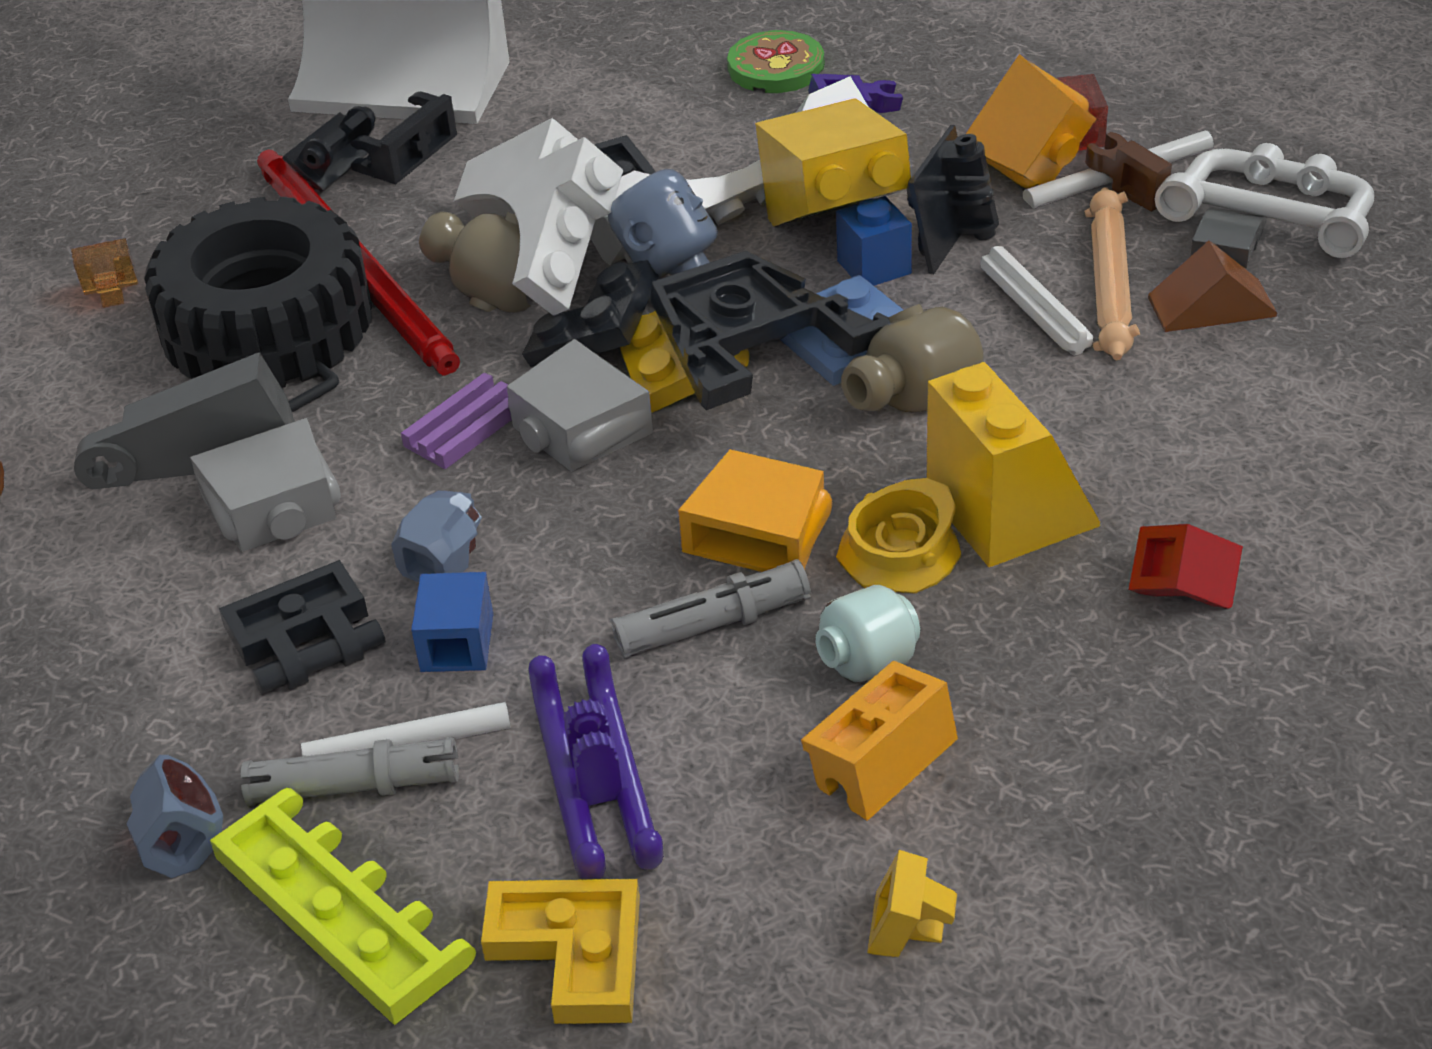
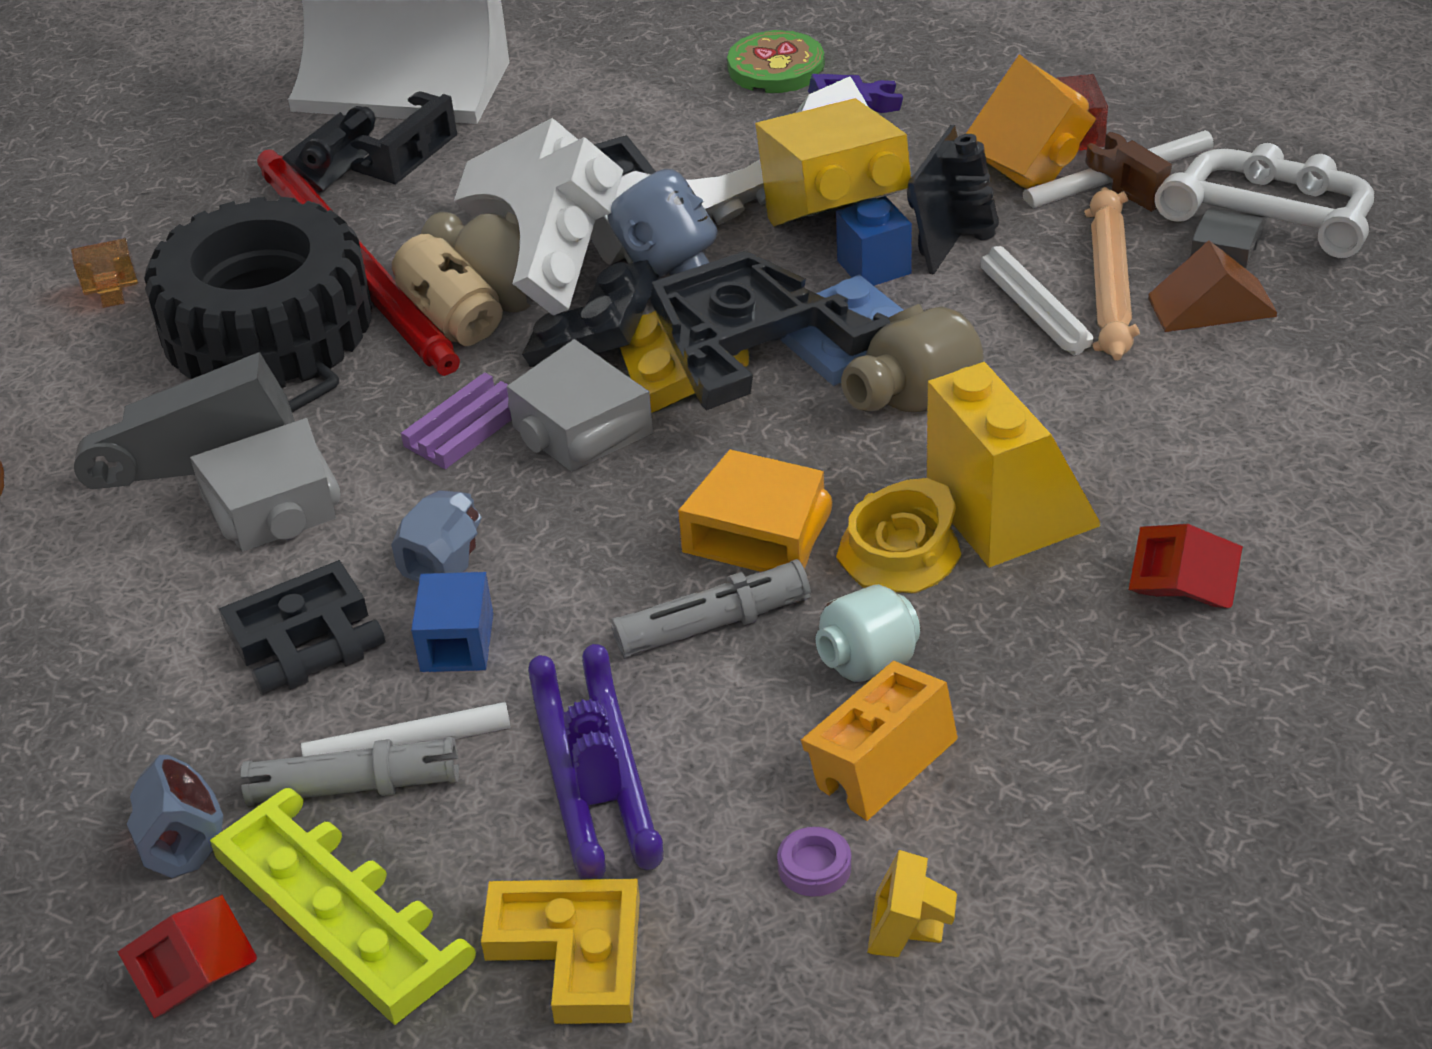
(187, 954): none -> red panel
(456, 303): none -> tan piece
(814, 861): none -> medium lavender tile

